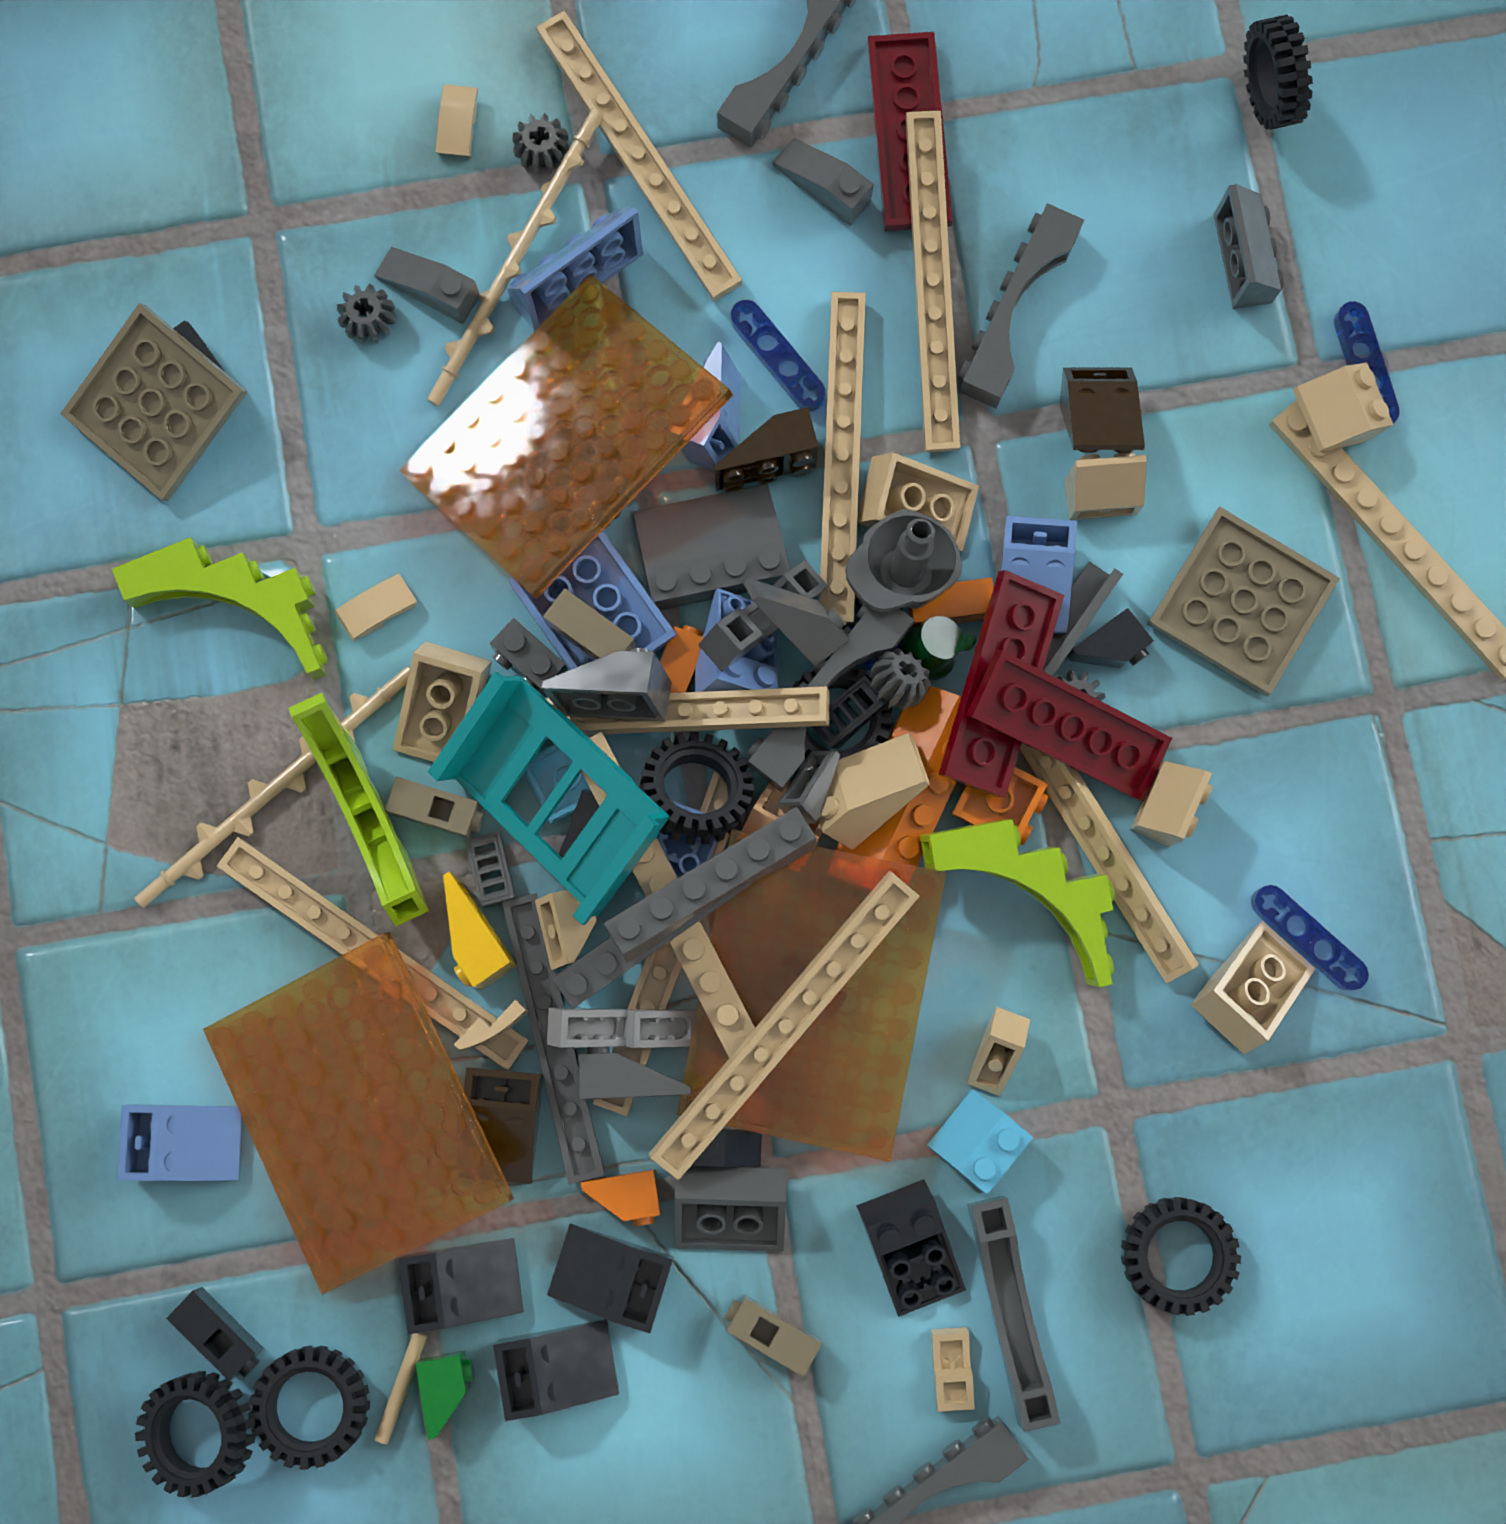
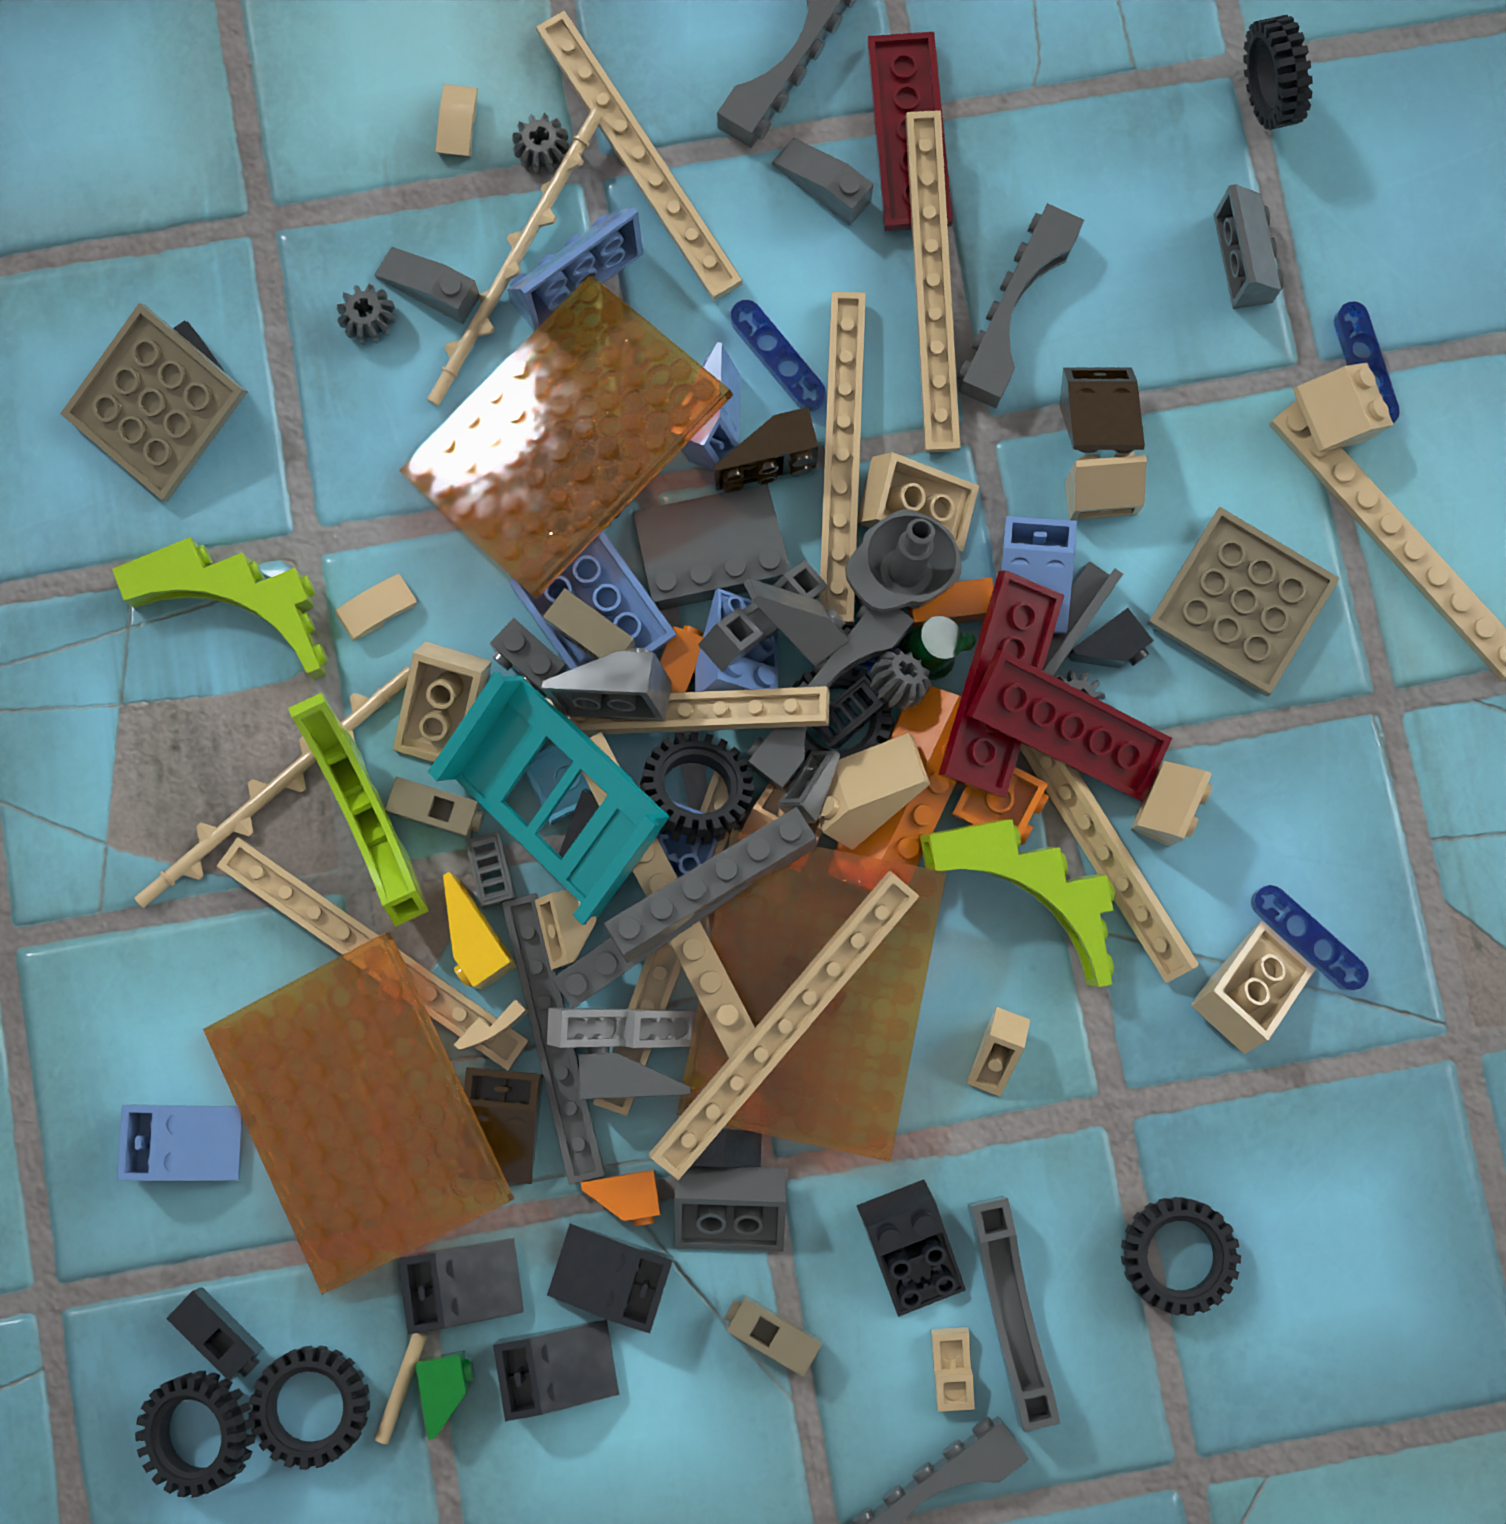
(979, 1141): medium azure slope -> none

